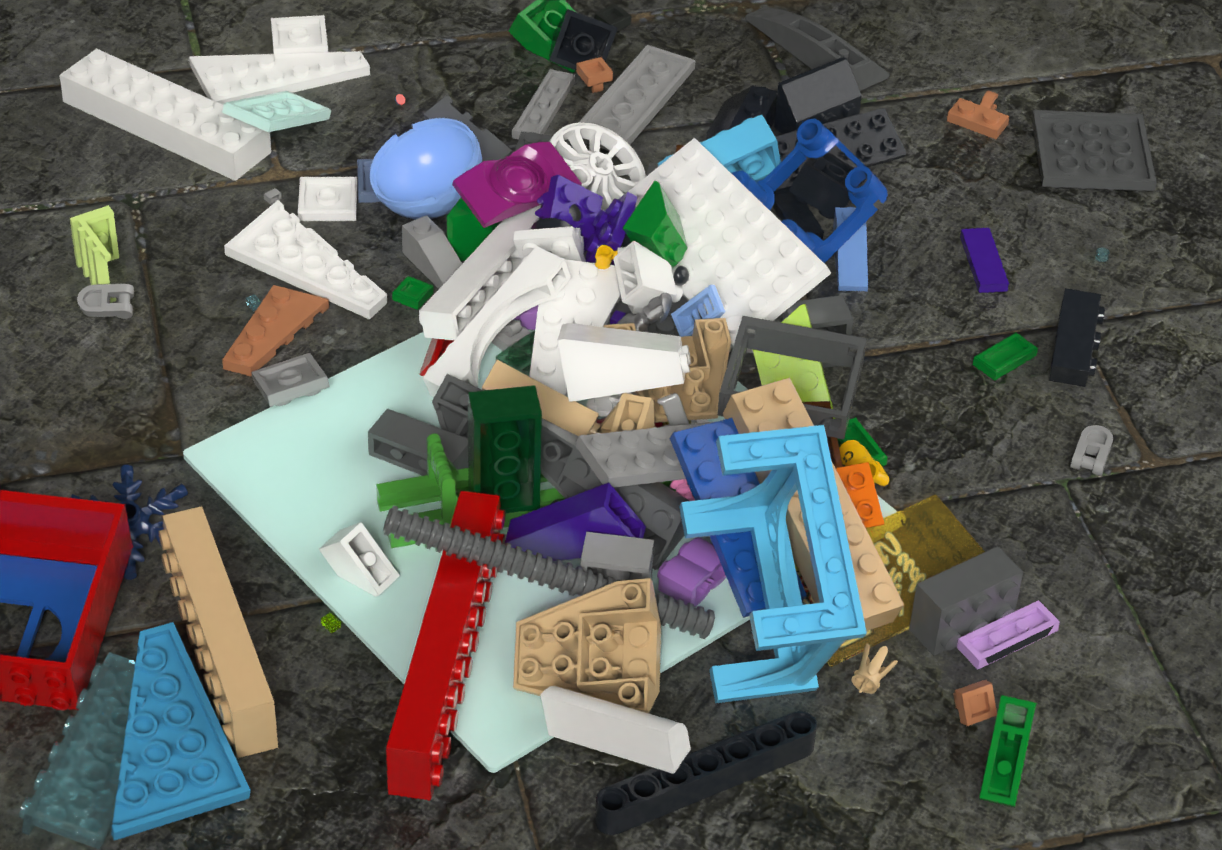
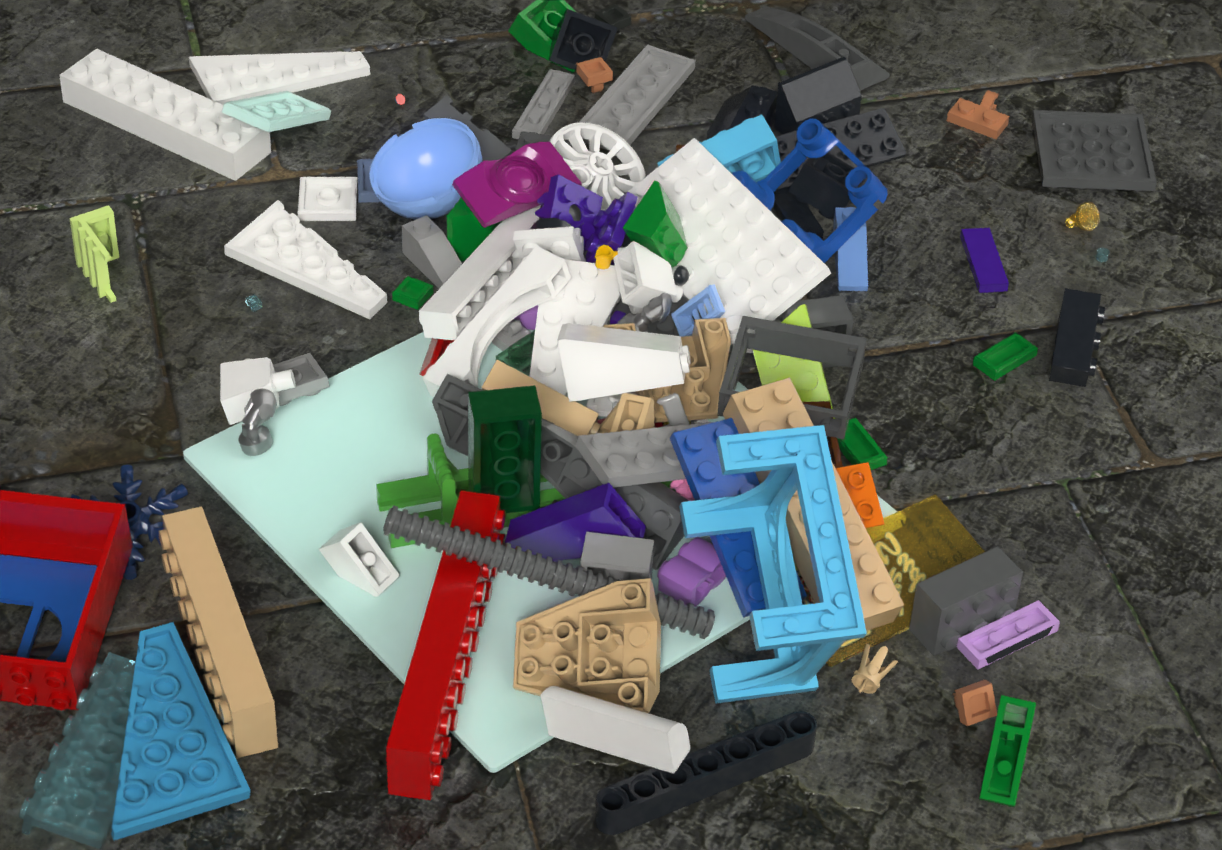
(95, 300): light grey plate -> none
(252, 395): none -> white torso
(271, 326): nougat wing -> none
(272, 196): light grey piece -> none
(299, 34): white plate -> none
(330, 622): clear neon green piece -> none
(404, 442): dark grey brick -> none
(854, 453): yellow piece -> none
(1086, 217): none -> clear yellow plate
(1094, 441): light grey plate -> none

